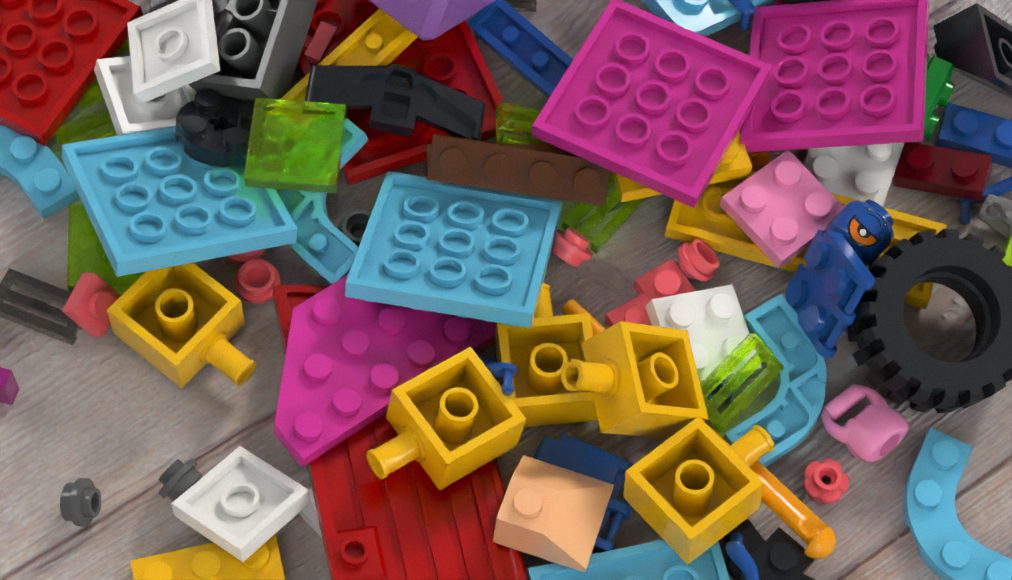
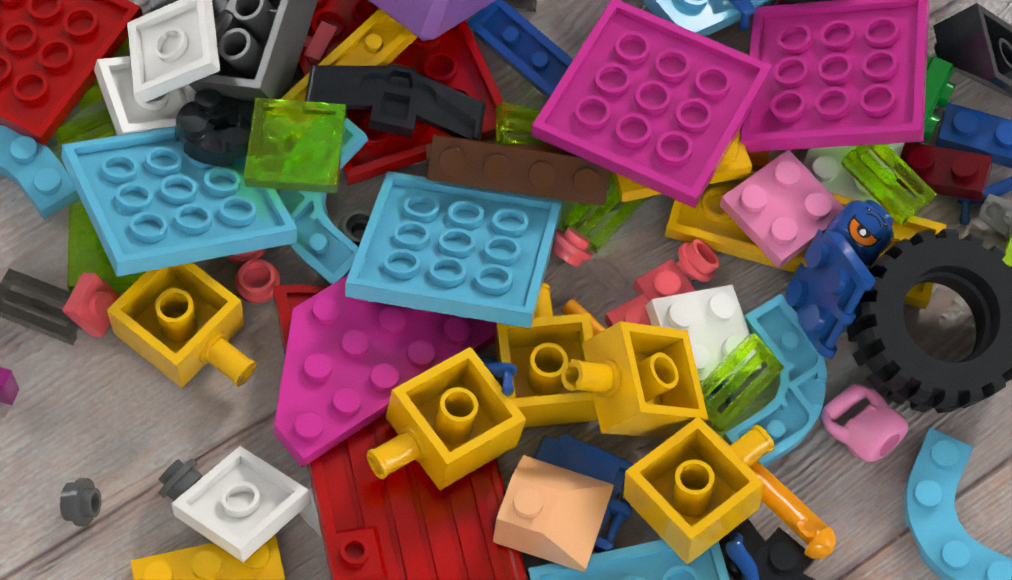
(822, 492): coral plate -> none
(883, 183): none -> clear neon green tile

